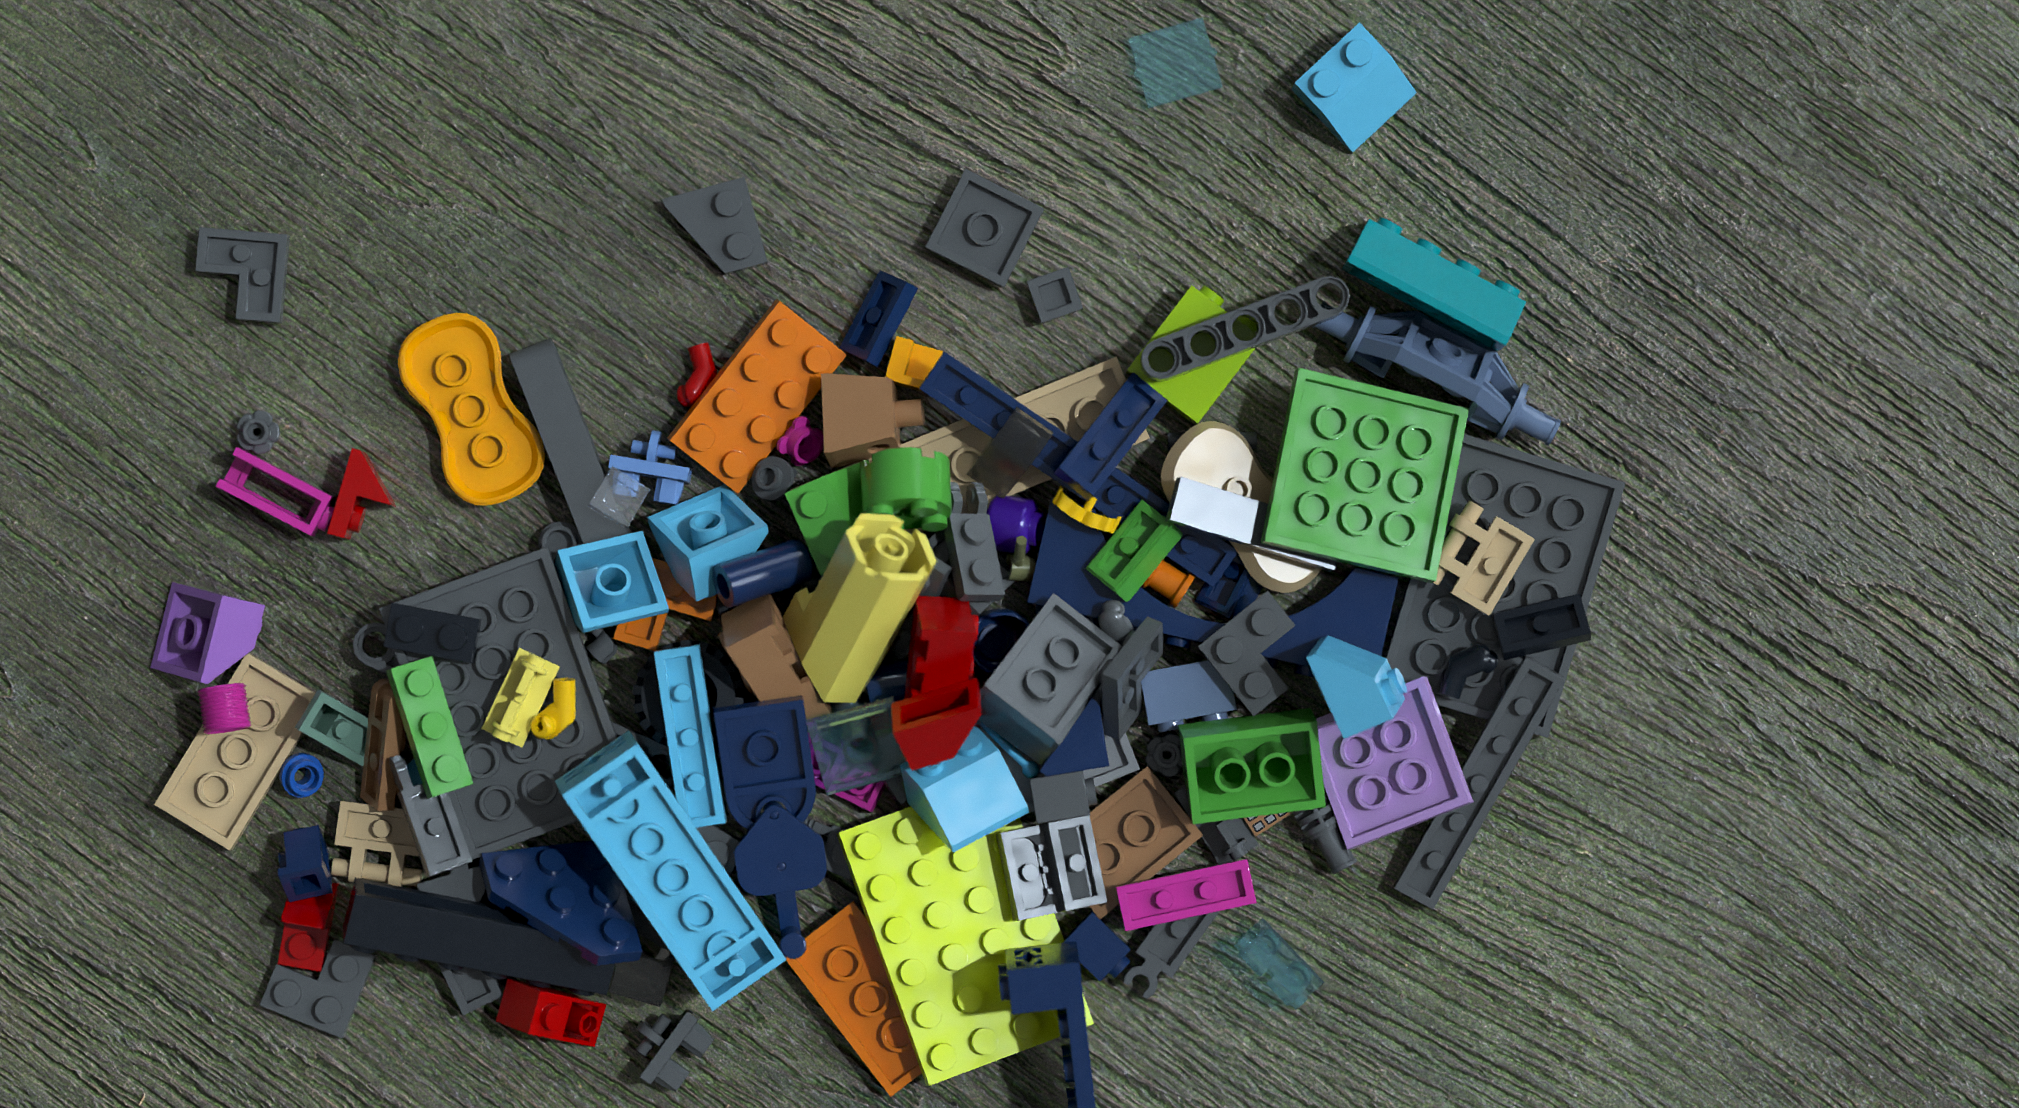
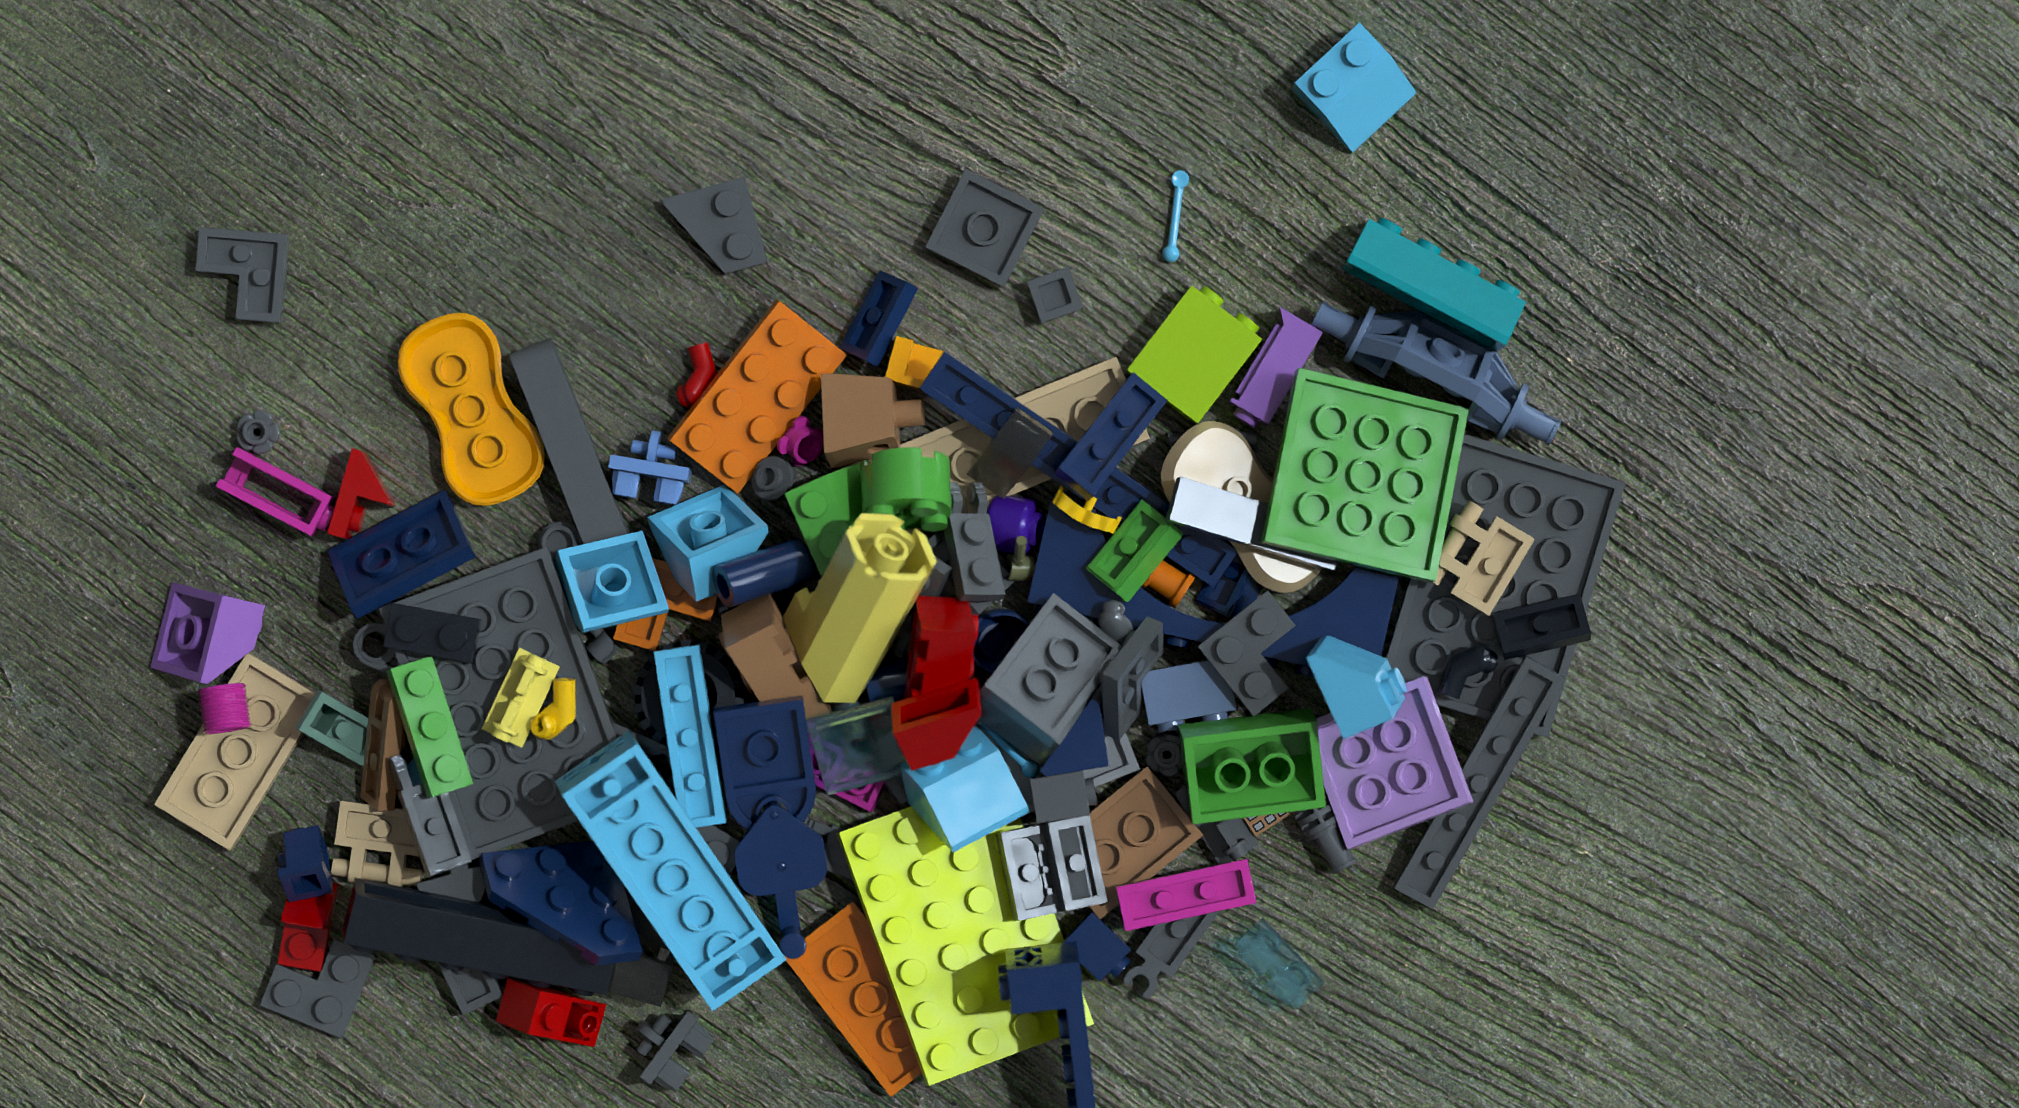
(312, 780): blue plate -> none
(401, 554): none -> dark blue plate
(618, 497): clear plate -> none
(1175, 63): clear light blue piece -> none
(1179, 181): none -> medium azure hinge
(1263, 316): dark grey beam -> none
(1274, 369): none -> medium lavender window

